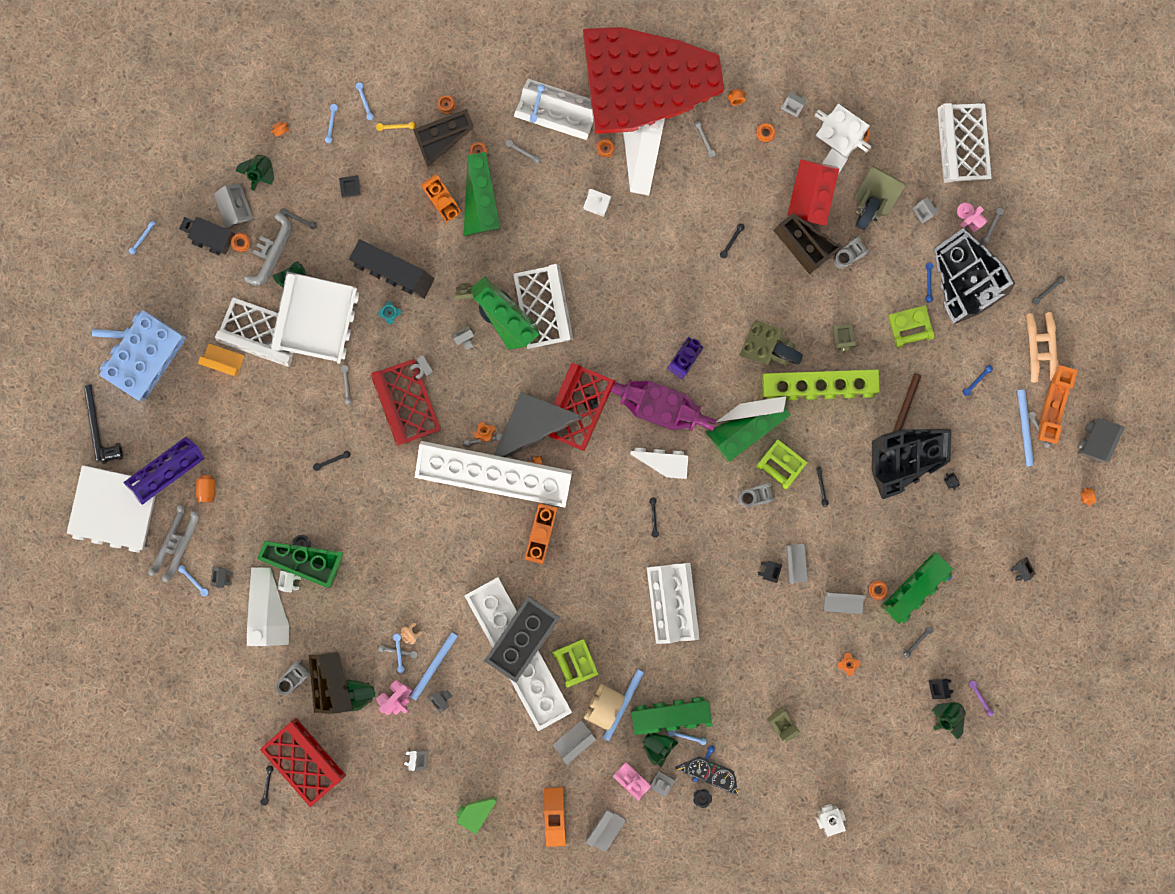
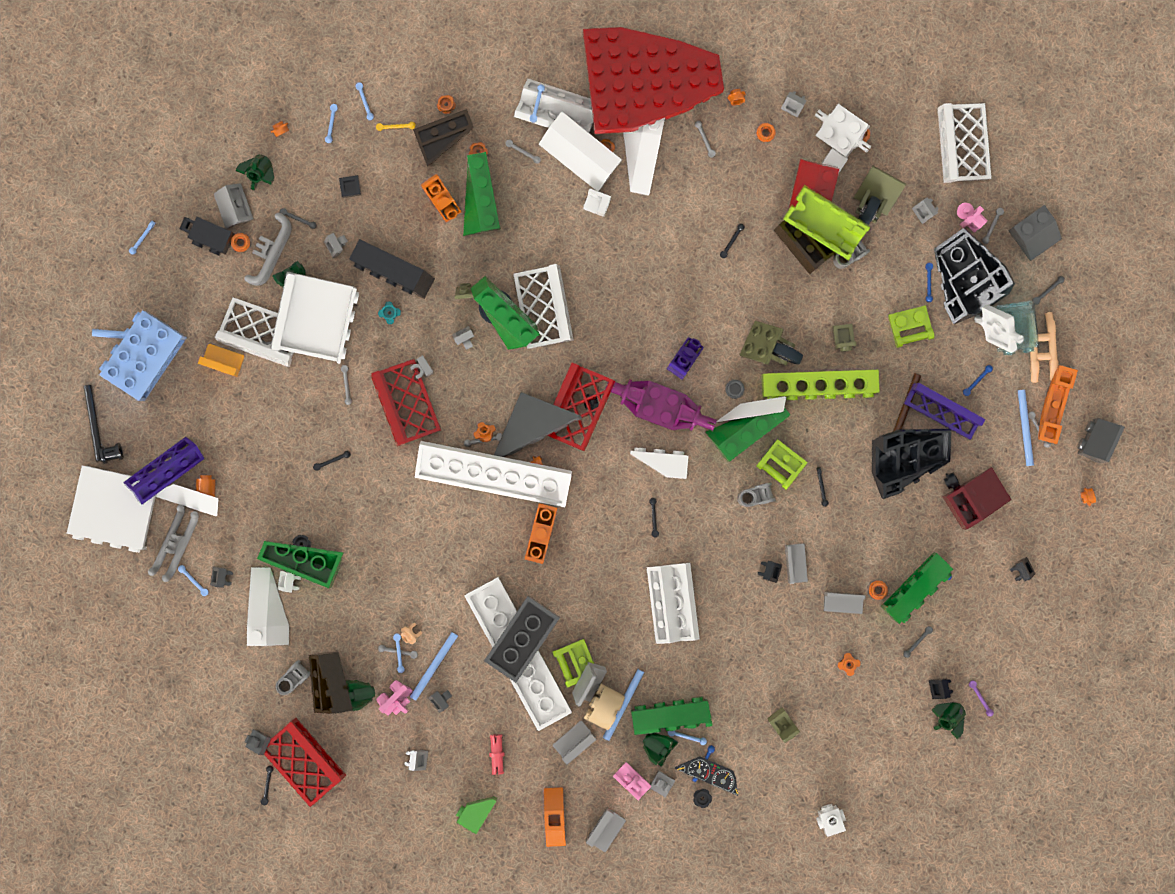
(190, 499): none -> white sticker
(257, 742): none -> dark grey tile
(335, 244): none -> light grey tile
(496, 754): none -> coral pin
(579, 151): none -> white slope
(588, 683): none -> light grey panel
(734, 389): none -> dark grey plate
(826, 222): none -> lime piece
(948, 405): none -> dark purple fence
(977, 499): none -> dark red slope
(999, 328): none -> white plate
(1025, 325): none -> clear light blue panel
(1036, 233): none -> dark grey slope

